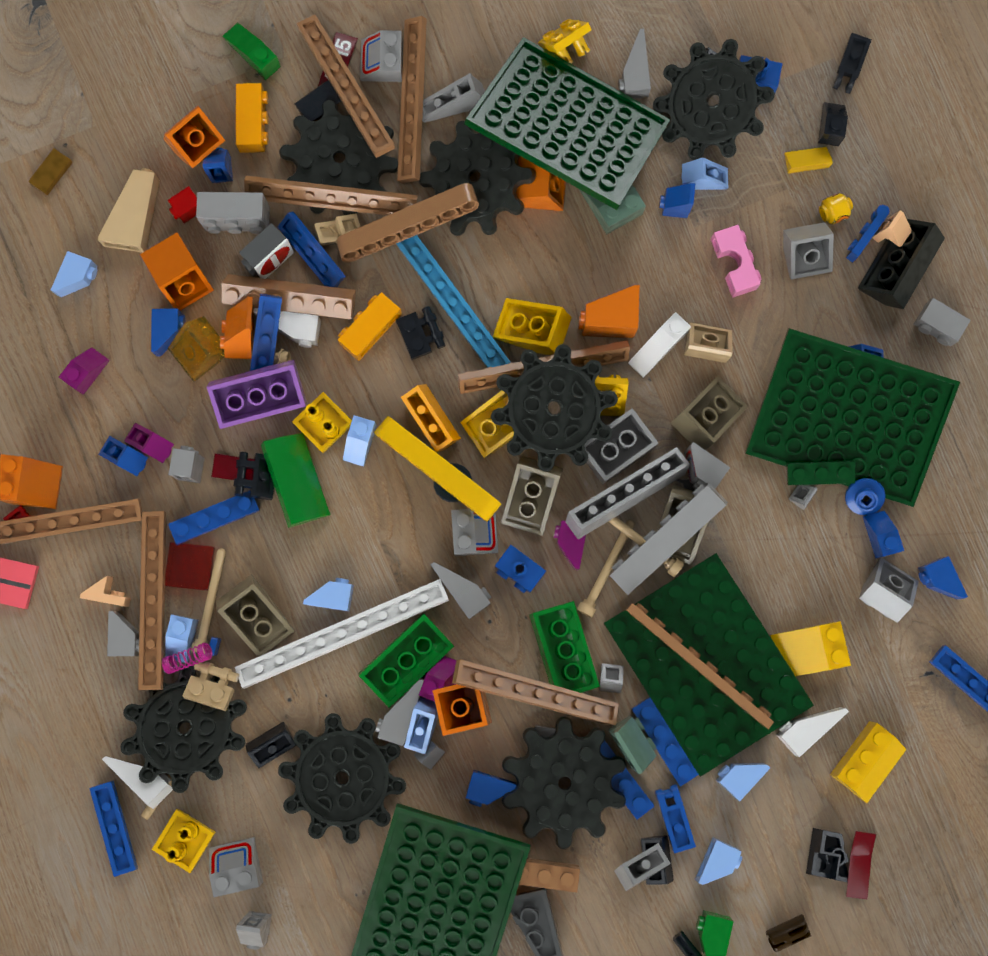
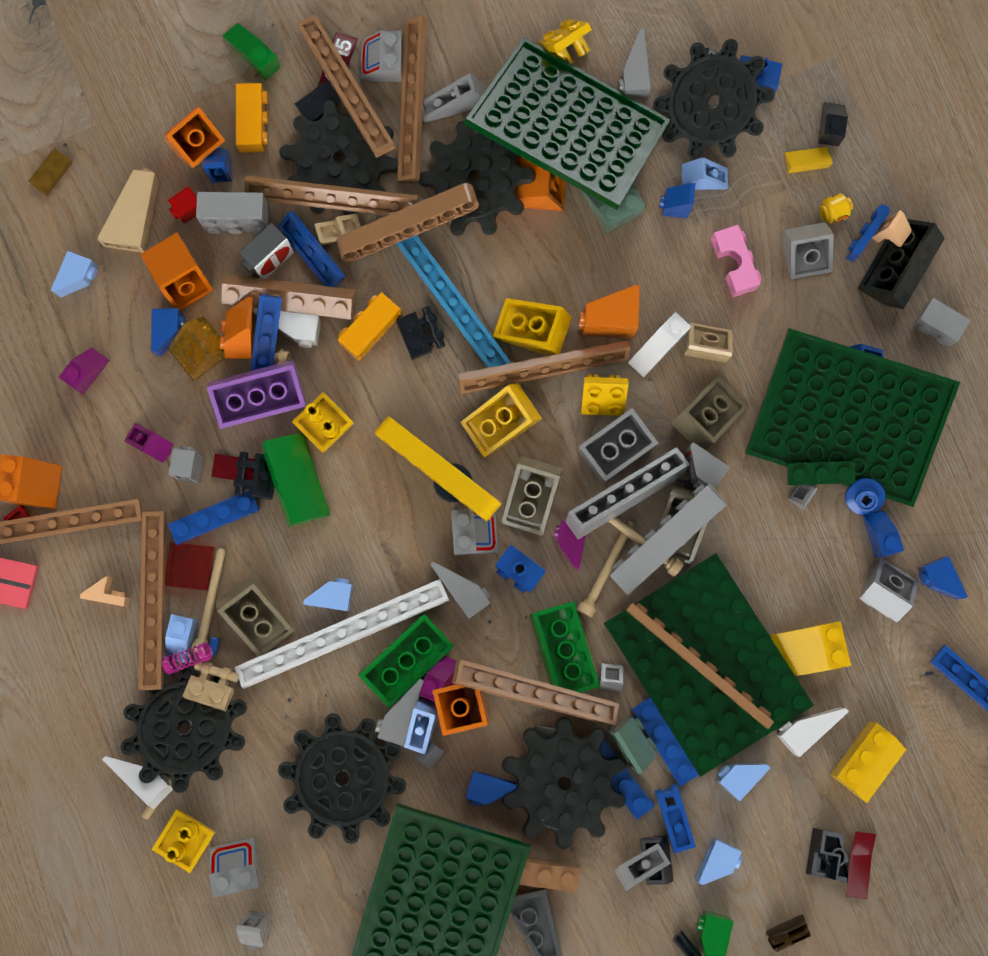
(113, 828): blue plate -> none
(122, 636): light grey slope -> none
(123, 456): blue slope -> none
(270, 745): black slope -> none
(359, 440): light blue slope -> none
(430, 417): light orange brick -> none
(578, 401): pearl dark grey plate -> none
(852, 60): black hinge -> none

